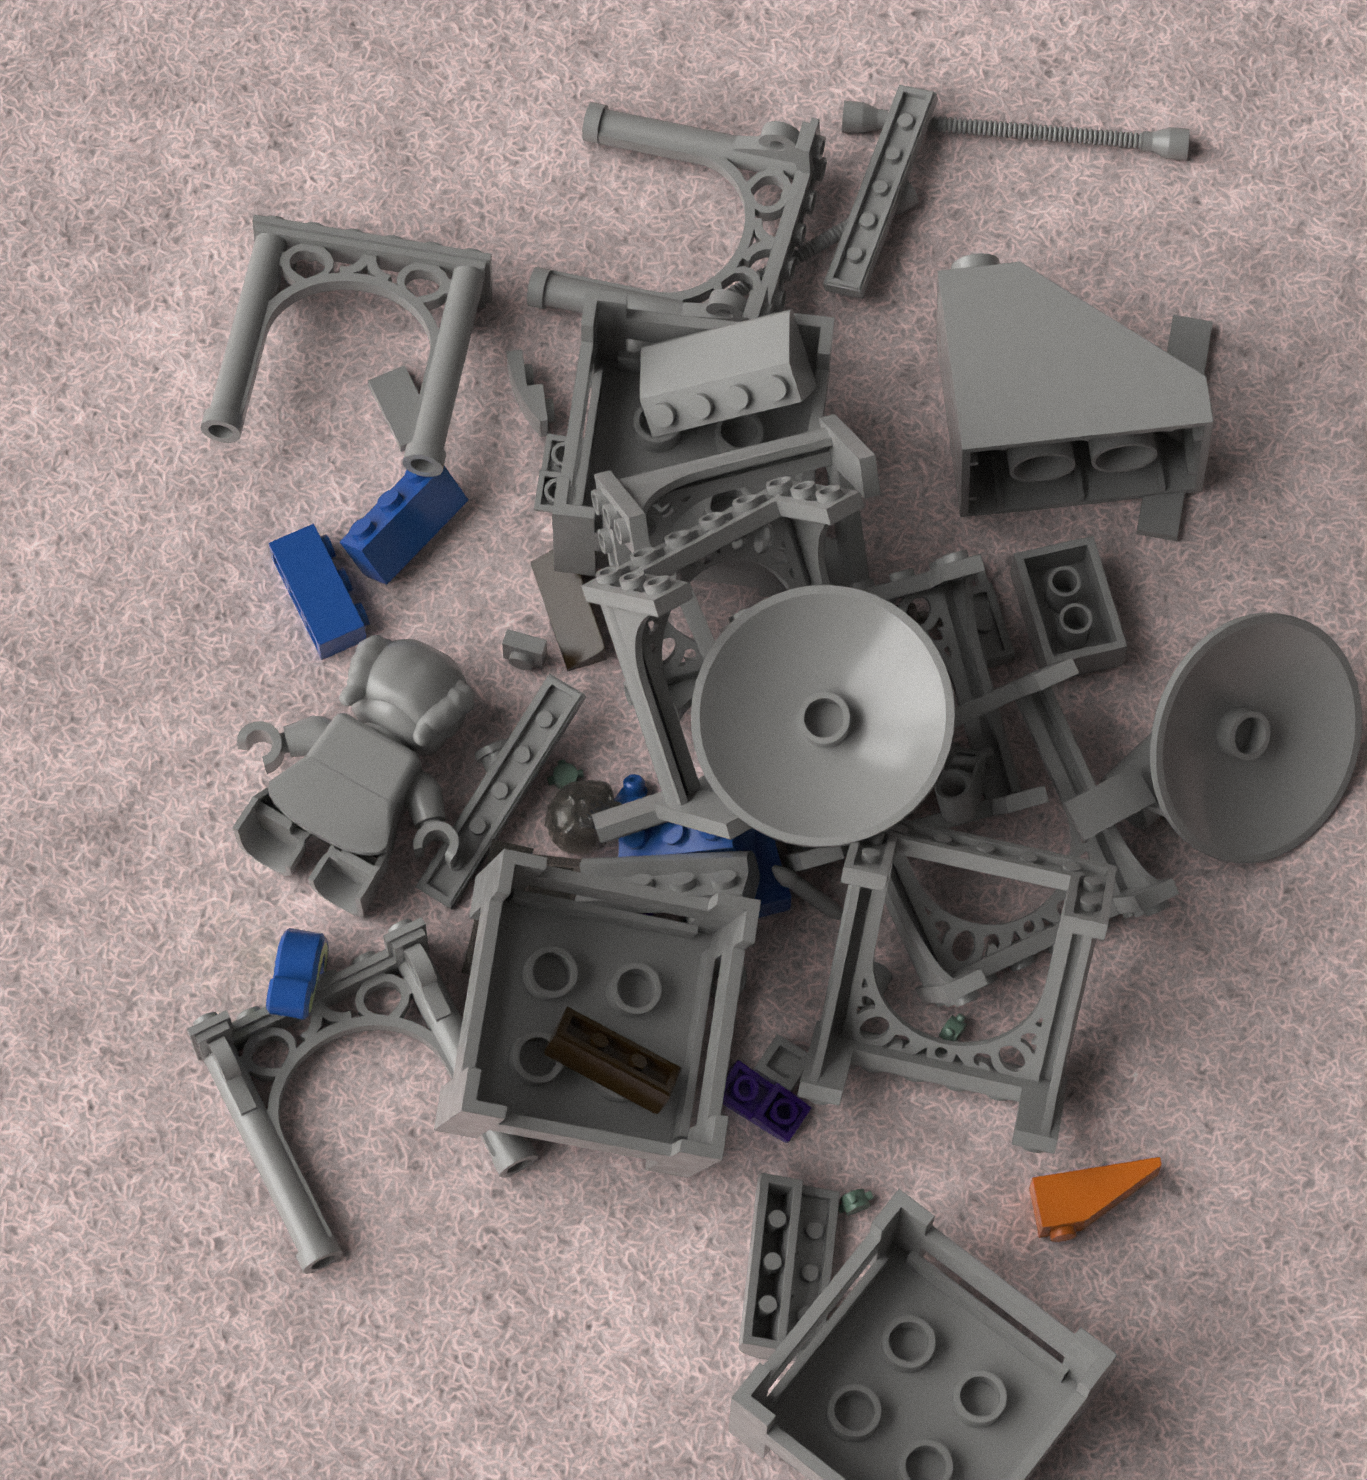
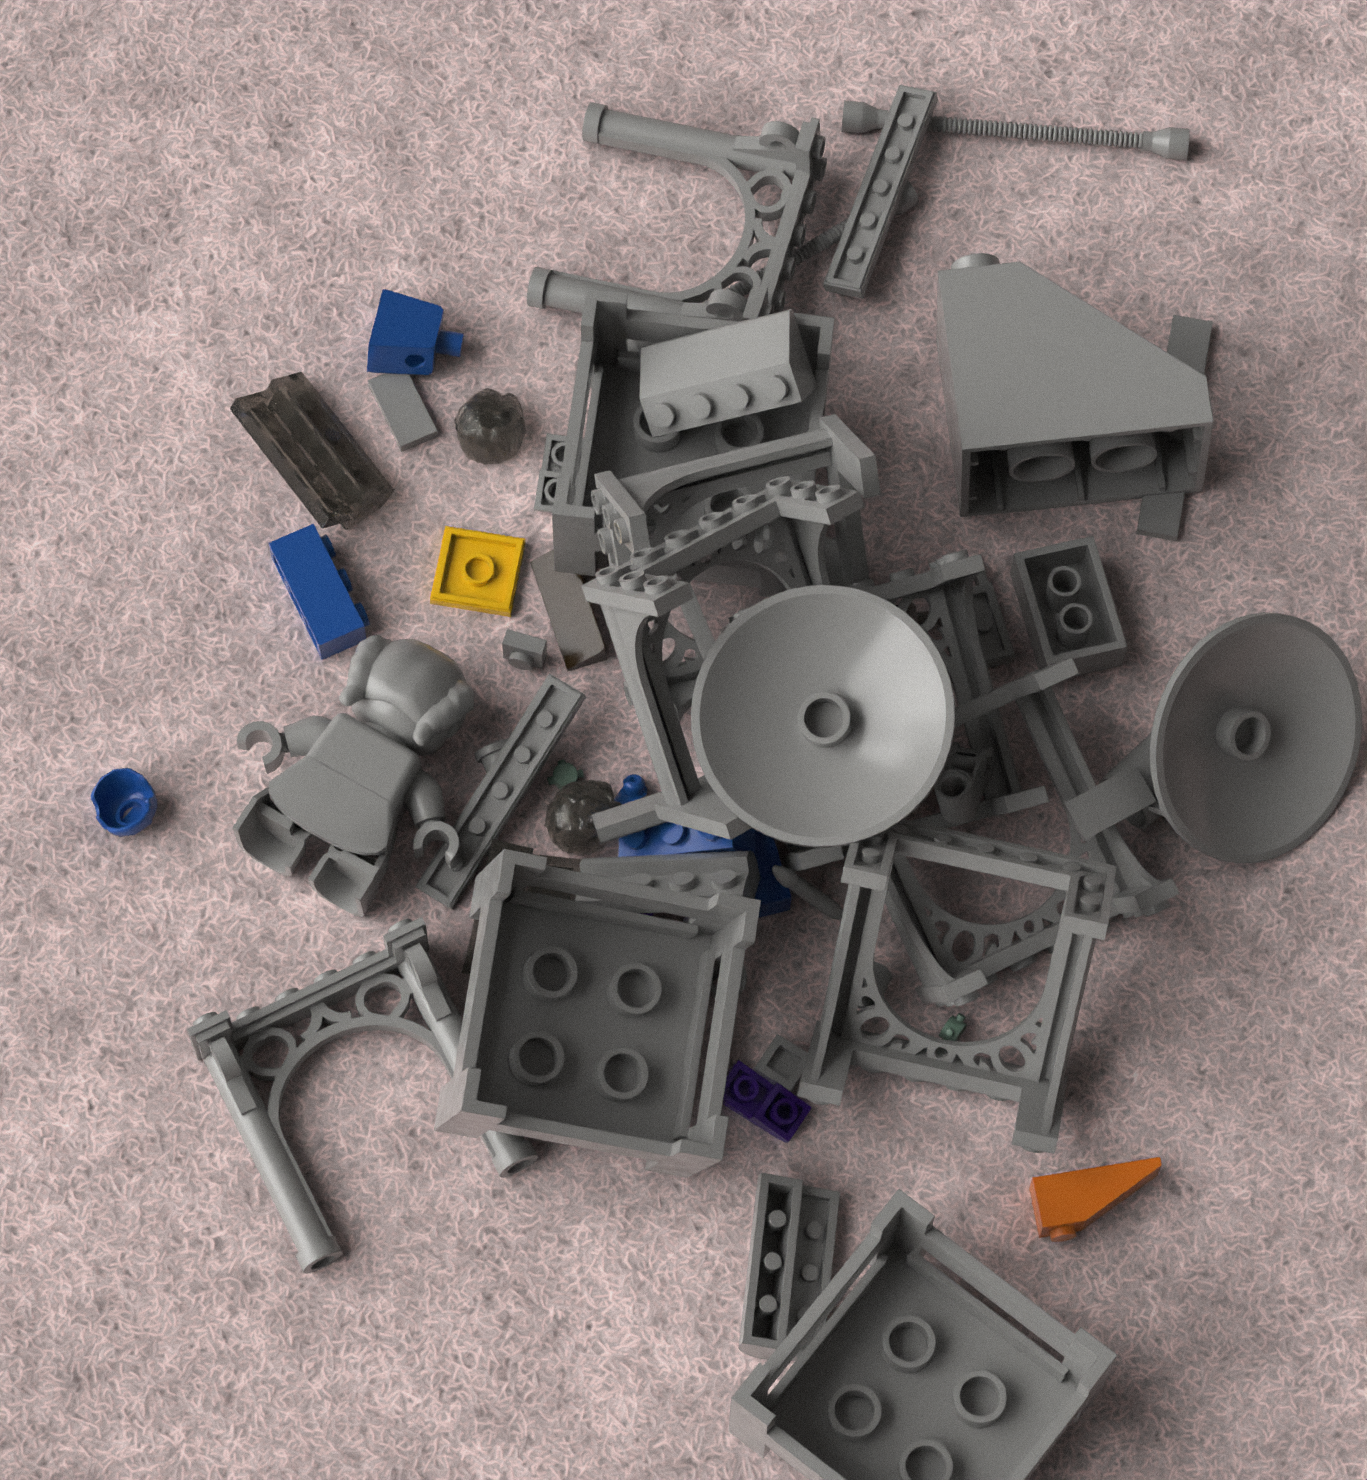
(119, 792): none -> blue hair
(280, 243): light grey arch -> none
(297, 969): blue animal -> none
(313, 451): none -> clear smoke brick
(402, 523): blue brick -> none
(409, 336): none -> blue torso
(477, 571): none -> yellow tile
(490, 427): none -> clear smoke hair
(529, 397): light grey slope -> none
(612, 1061): dark brown slope -> none
(855, 1201): sand green piece -> none

